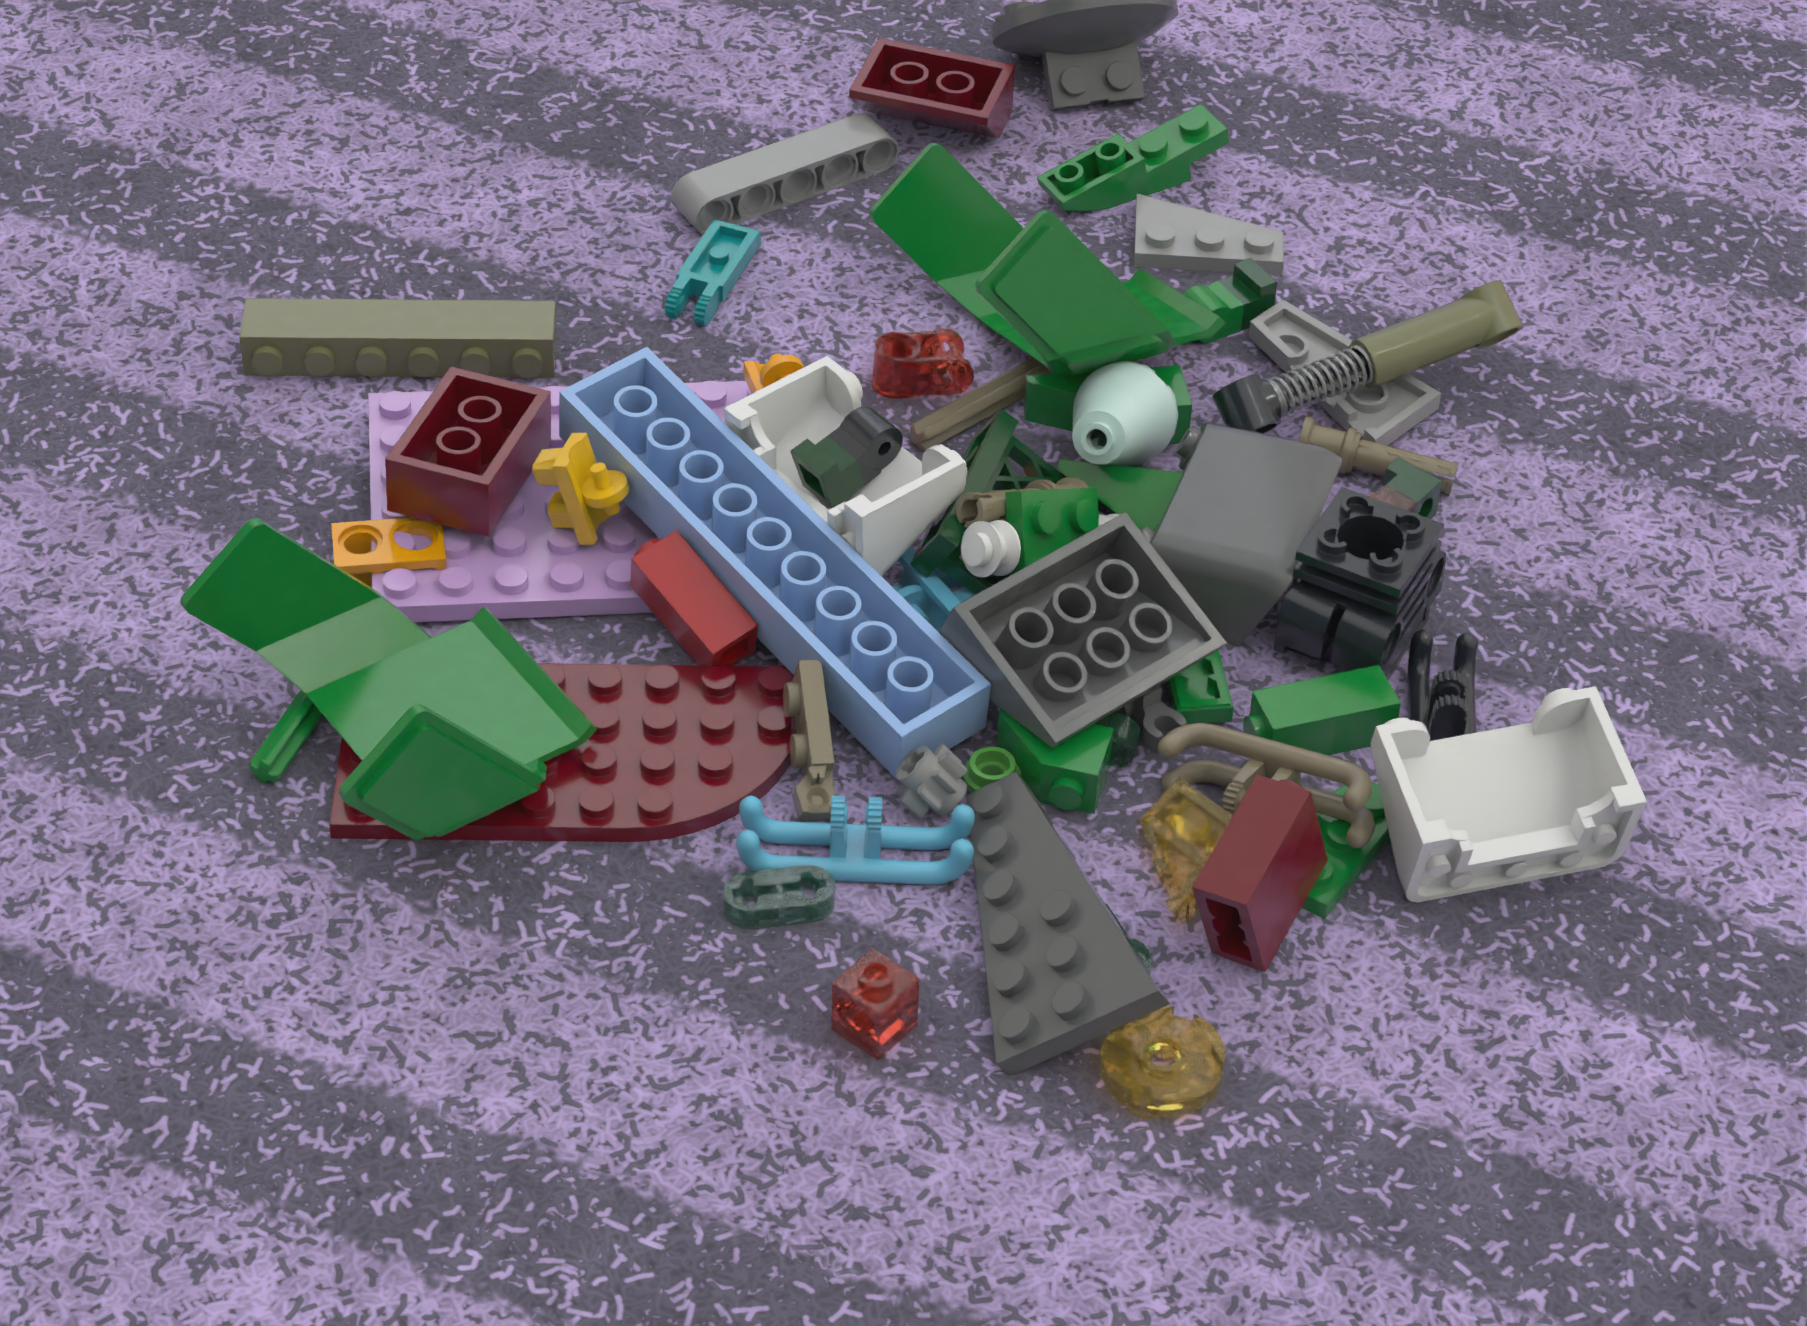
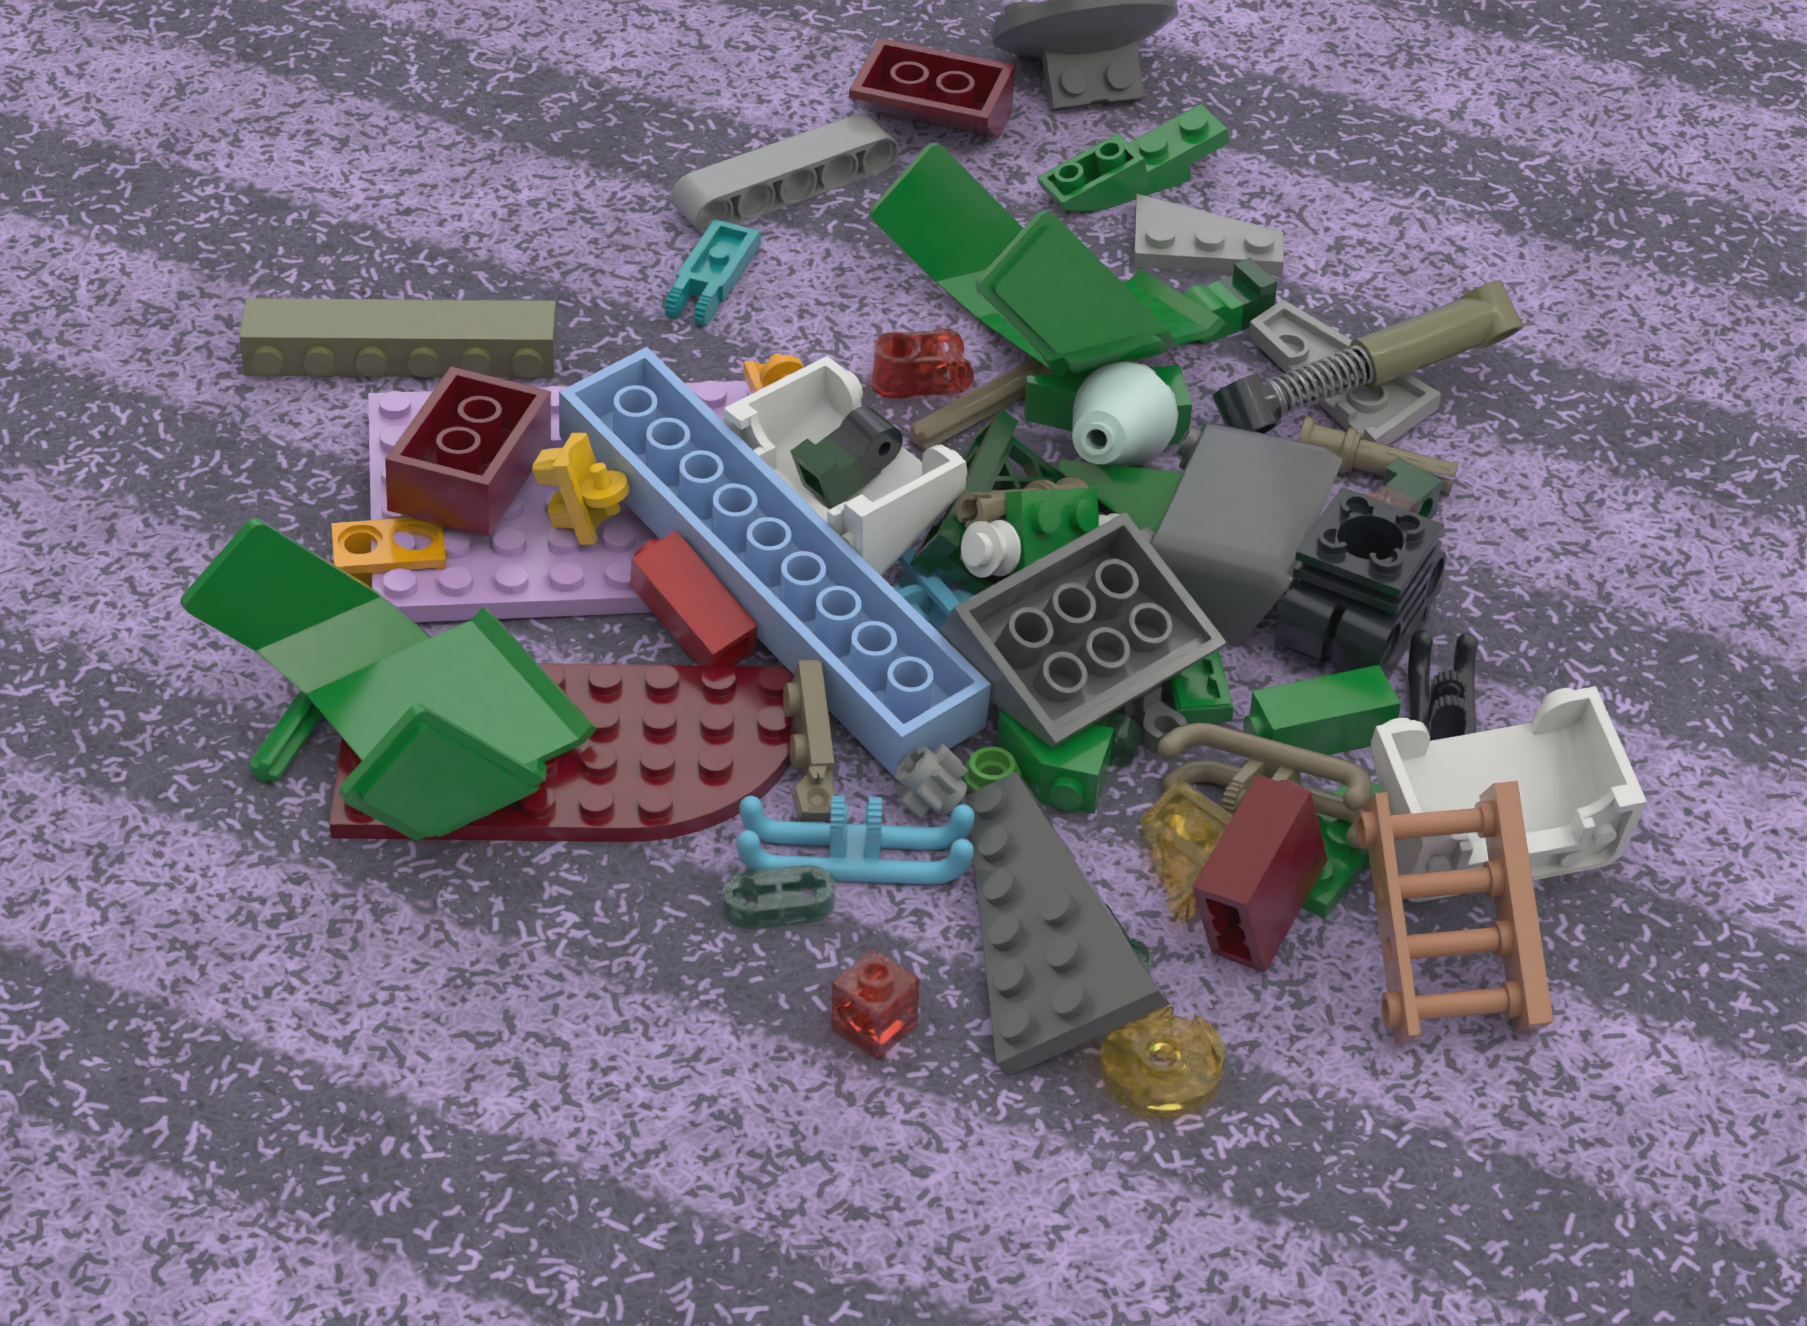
(1505, 877): none -> nougat fence

